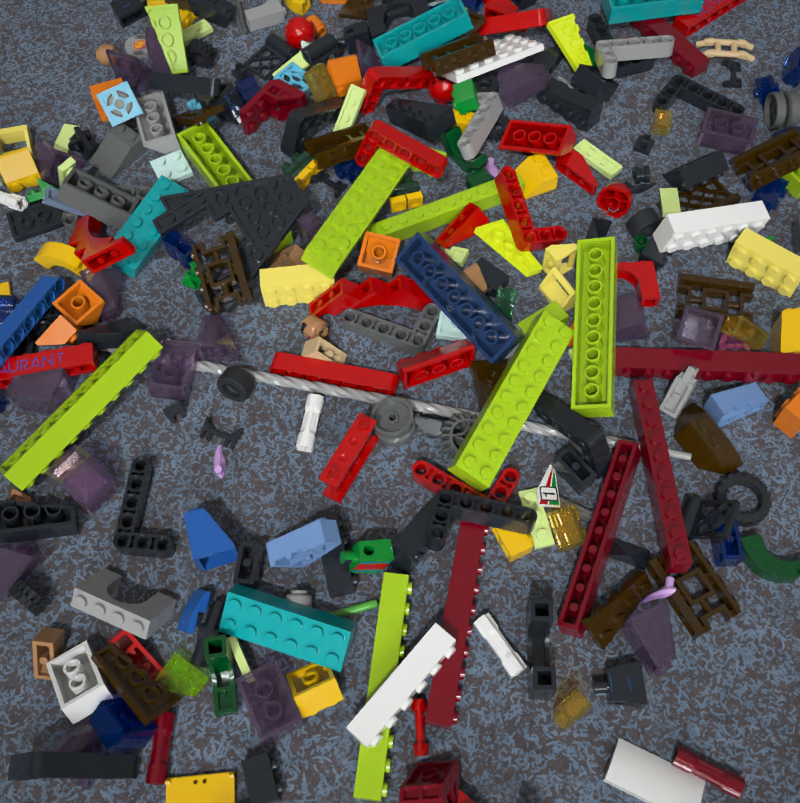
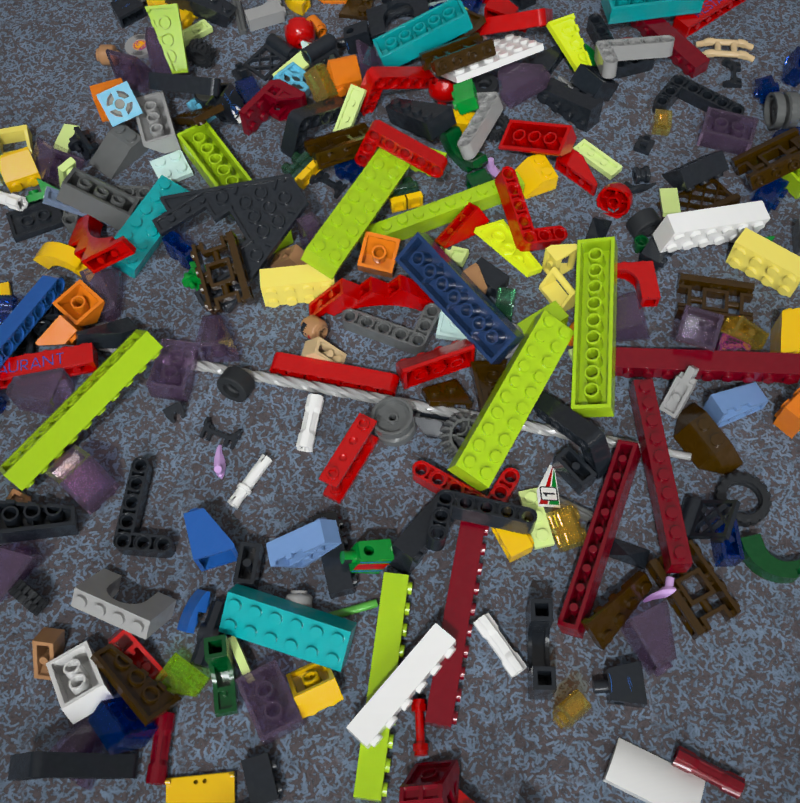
(244, 488): none -> white pin
(446, 395): none -> dark brown wing

